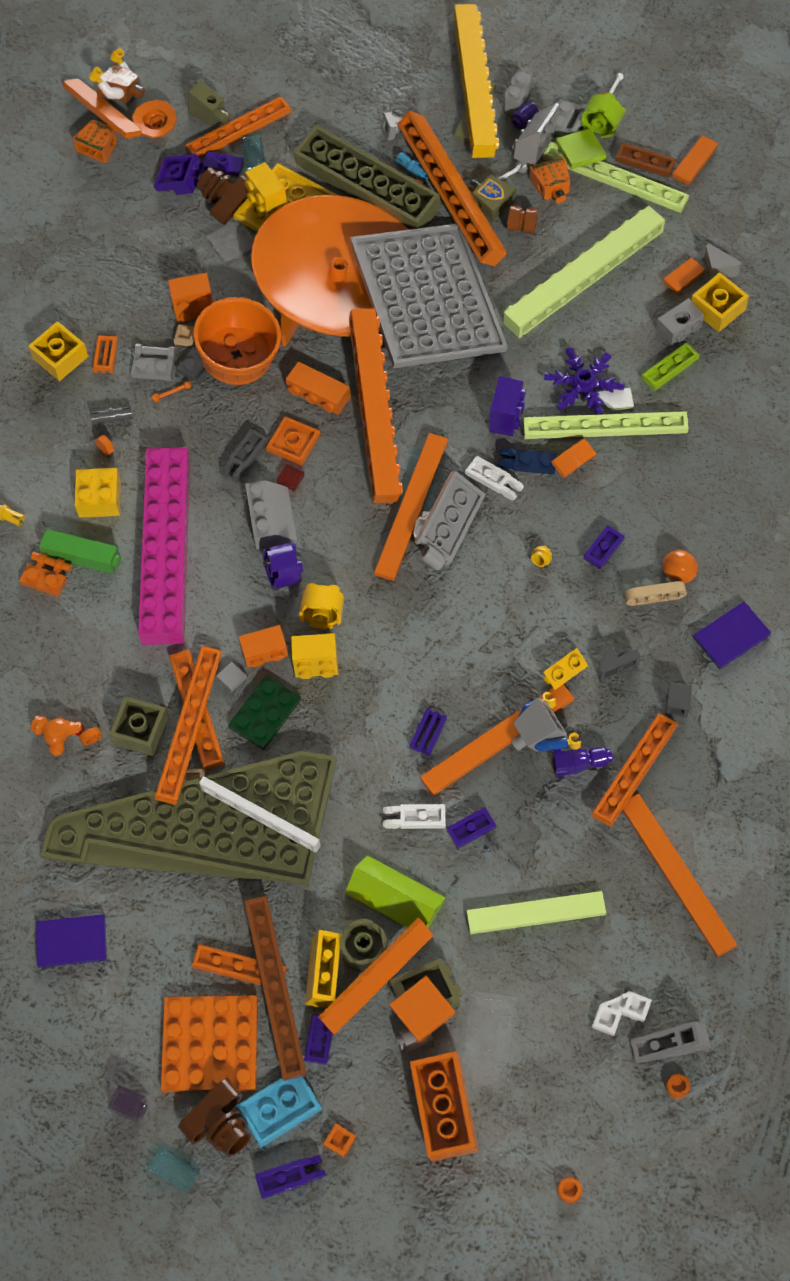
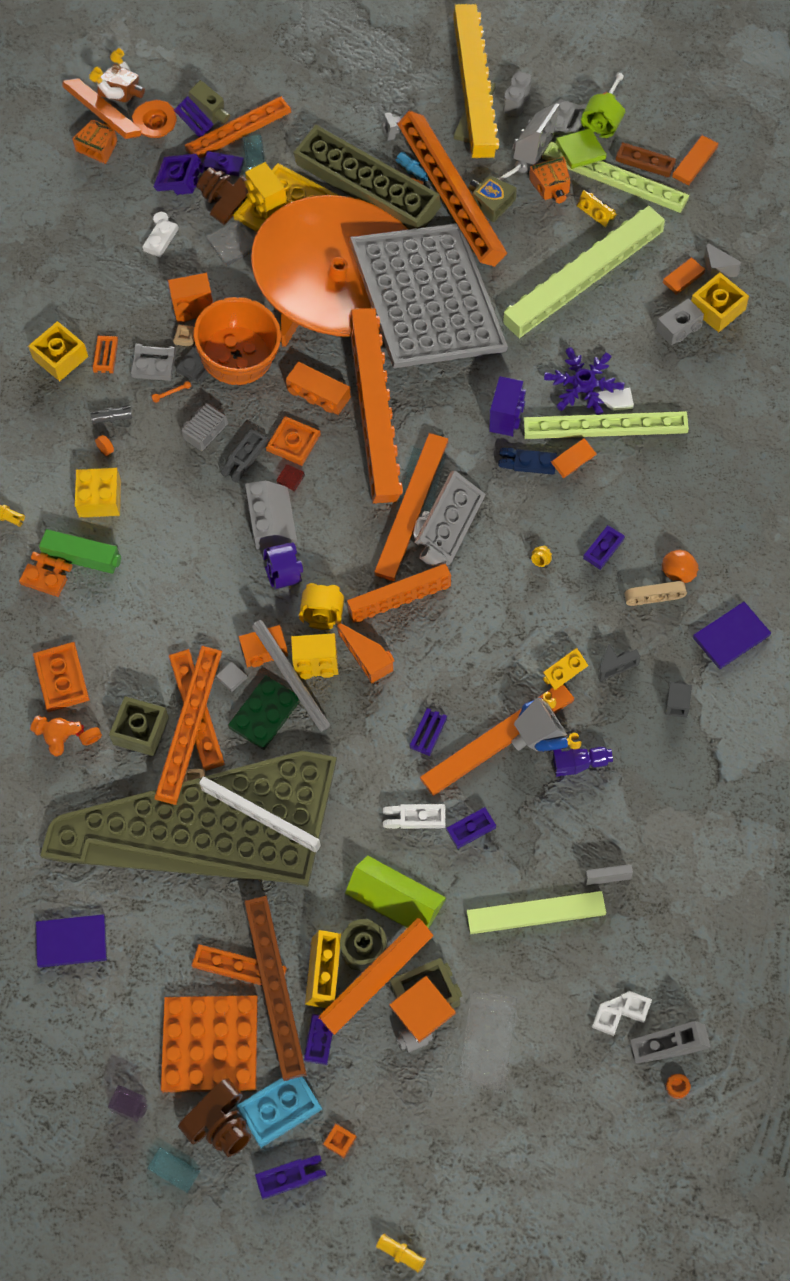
(61, 677): none -> orange tile
(161, 235): none -> white hinge
(164, 546): dark pink brick -> none
(196, 115): none -> dark purple tile
(204, 426): none -> light grey brick
(290, 675): none -> light grey axle
(368, 654): none -> orange slope
(399, 593): none -> orange piece
(401, 1253): none -> yellow pin
(444, 1106): orange brick -> none
(493, 477): white hinge -> none
(522, 219): dark orange wheel -> none
(523, 114): dark purple brick -> none
(569, 1190): orange tile -> none
(595, 208): none -> yellow hinge
(608, 874): none -> light grey tile
(634, 770): orange tile -> none
(670, 366): lime tile -> none
(679, 876): orange tile -> none

